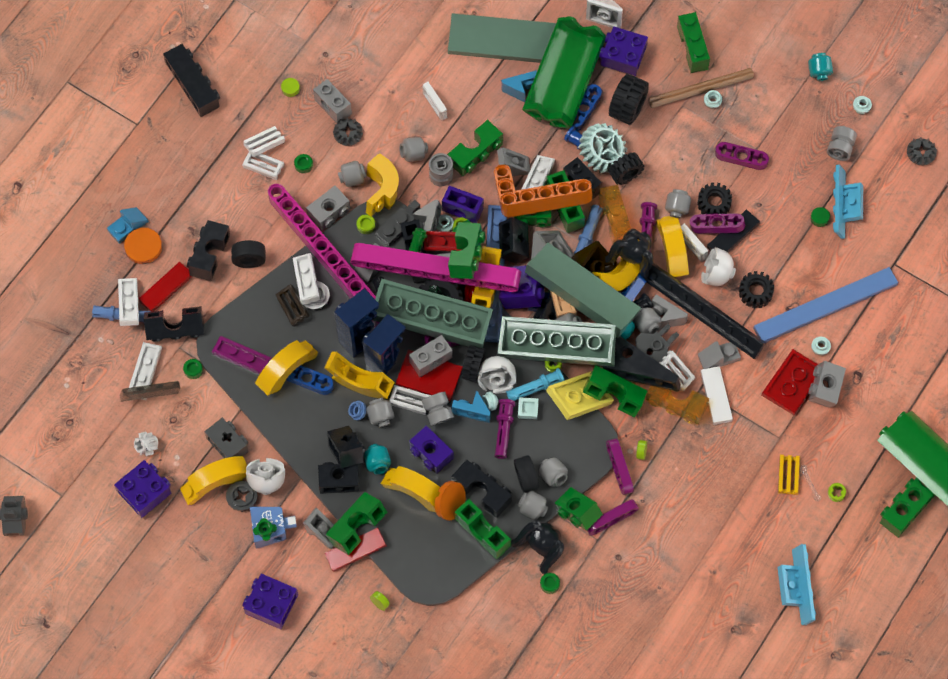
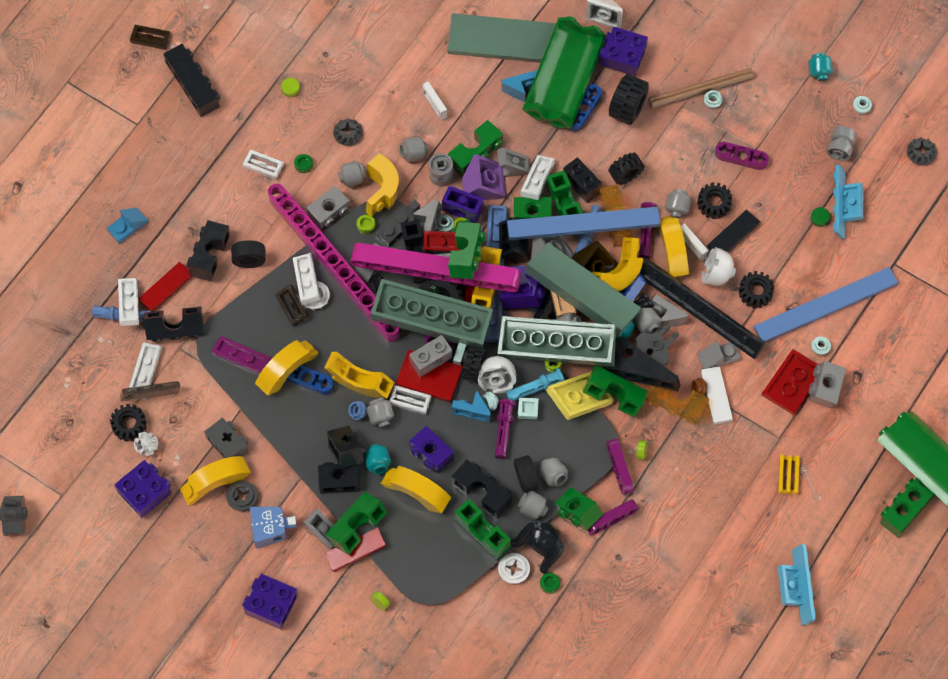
(124, 412): none -> black tyre
(143, 245): orange tile -> none
(148, 39): none -> dark brown tile
(193, 369): green tile -> none
(262, 139): white tile -> none
(264, 523): green plate -> none
(265, 476): white cylinder -> none
(332, 101): light grey brick -> none
(355, 321): dark blue wedge -> none
(381, 344): dark blue wedge -> none
(418, 239): green pin -> none
(437, 408): light grey wheel -> none
(451, 497): orange tile -> none
(460, 354): none -> light aqua plate
(484, 179): none -> medium lavender slope
(508, 561): none -> white gear
(539, 198): orange beam -> none
(573, 136): blue bush -> none
(583, 223): none -> medium blue tile
(596, 148): light aqua gear -> none
(633, 251): black hair -> none
(666, 360): white tile -> none
(696, 49): green arch -> none
(699, 386): none -> dark orange plate
(723, 228): magenta beam -> none
(842, 494): lime bush -> none

